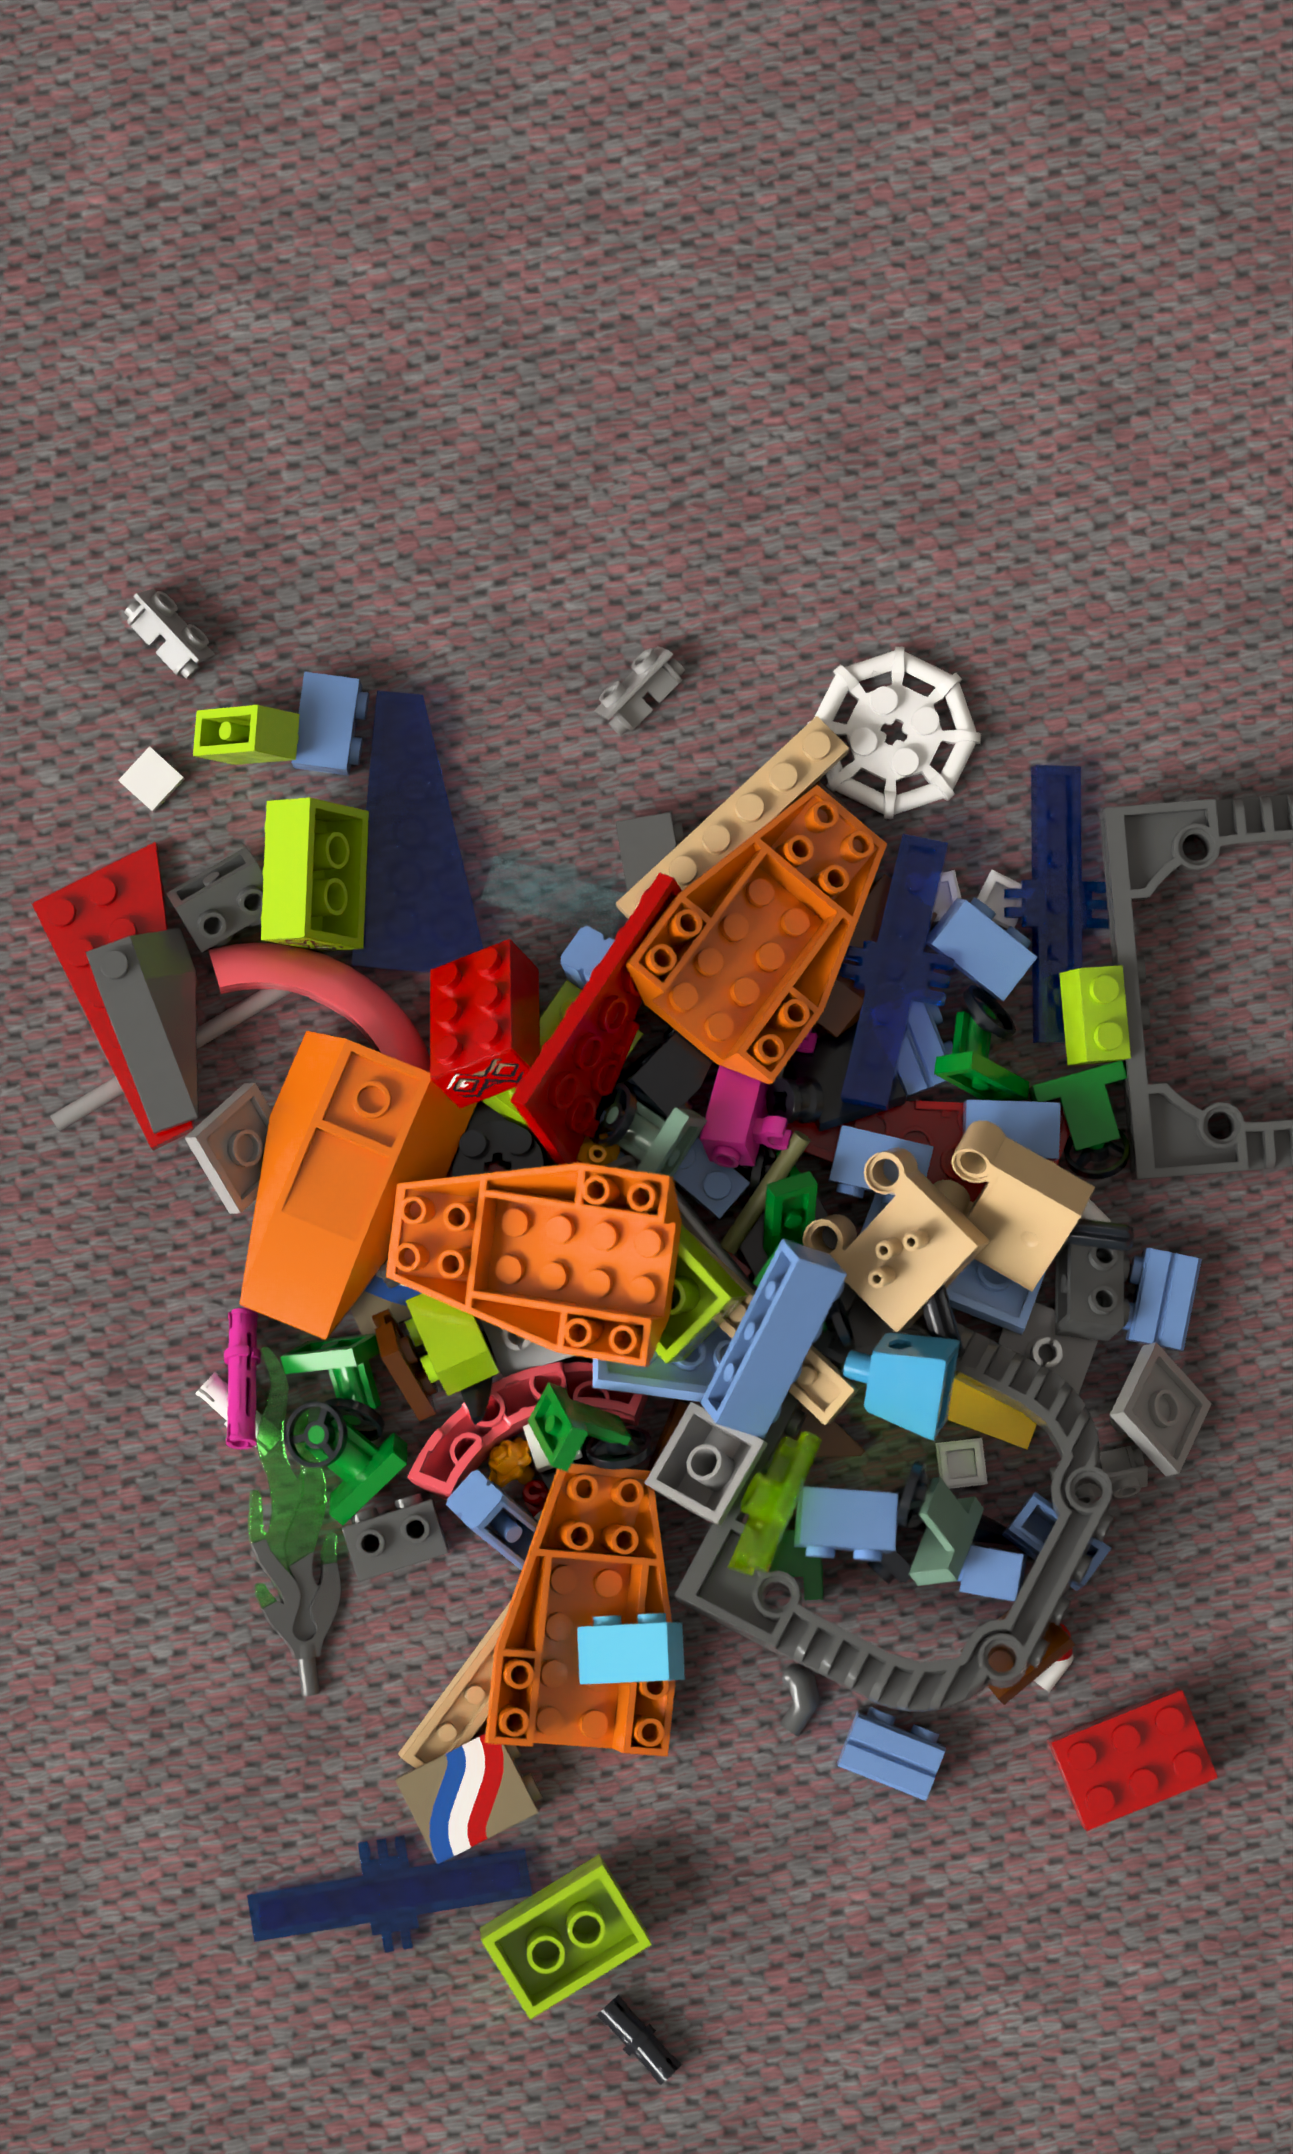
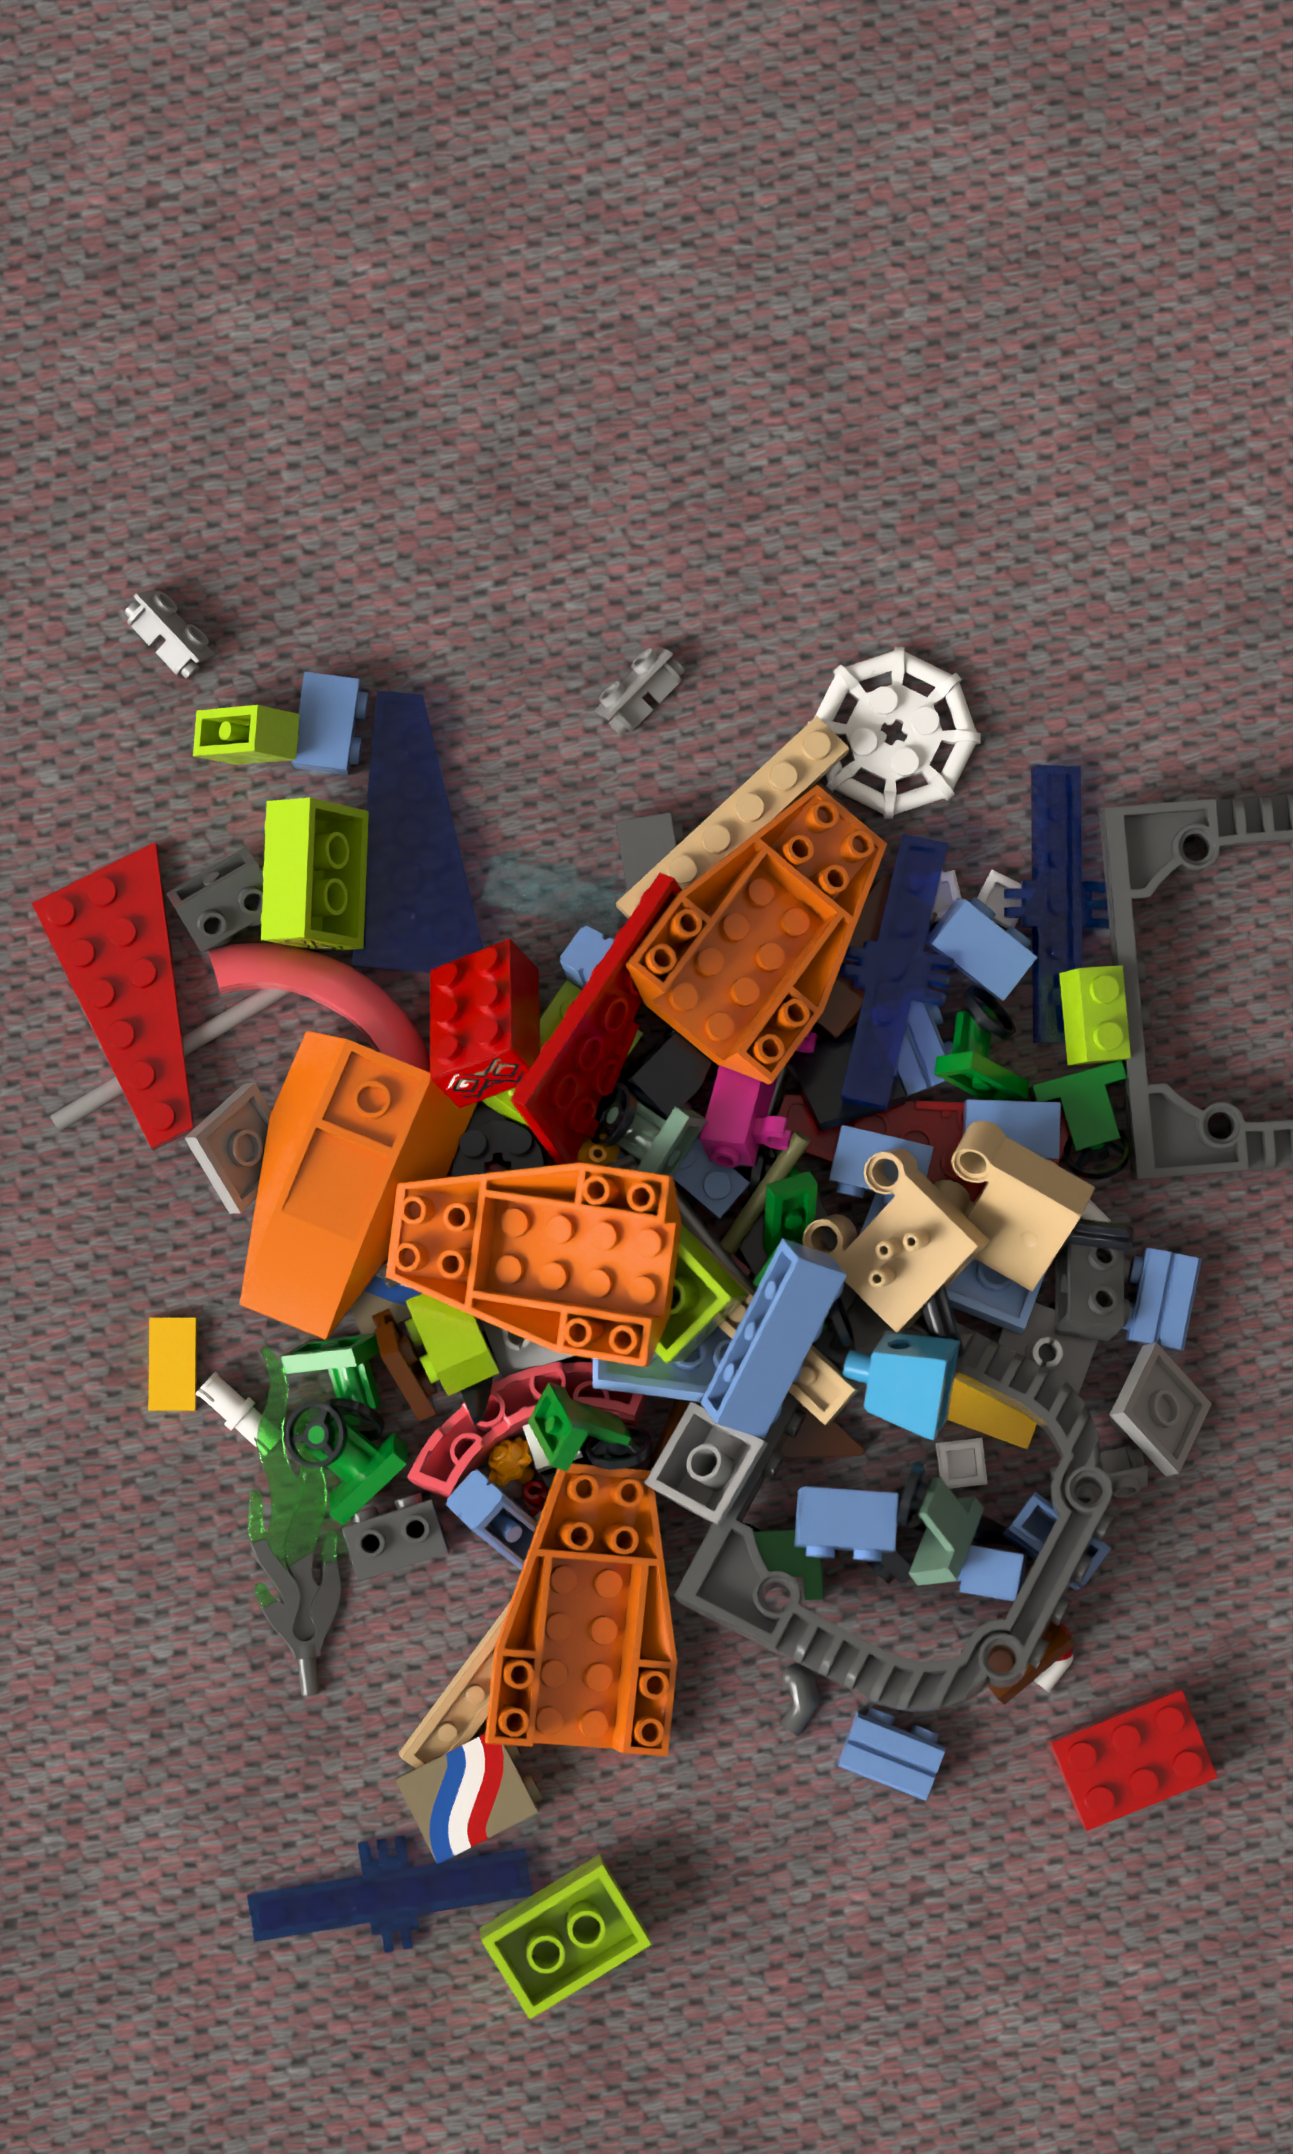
(151, 779): white tile -> none
(152, 1008): dark grey wedge -> none
(172, 1364): none -> yellow tile
(242, 1364): dark pink pin -> none
(630, 1651): medium azure brick -> none
(639, 2040): black pin -> none
(771, 1502): clear neon green piece -> none
(796, 1099): black wheel -> none

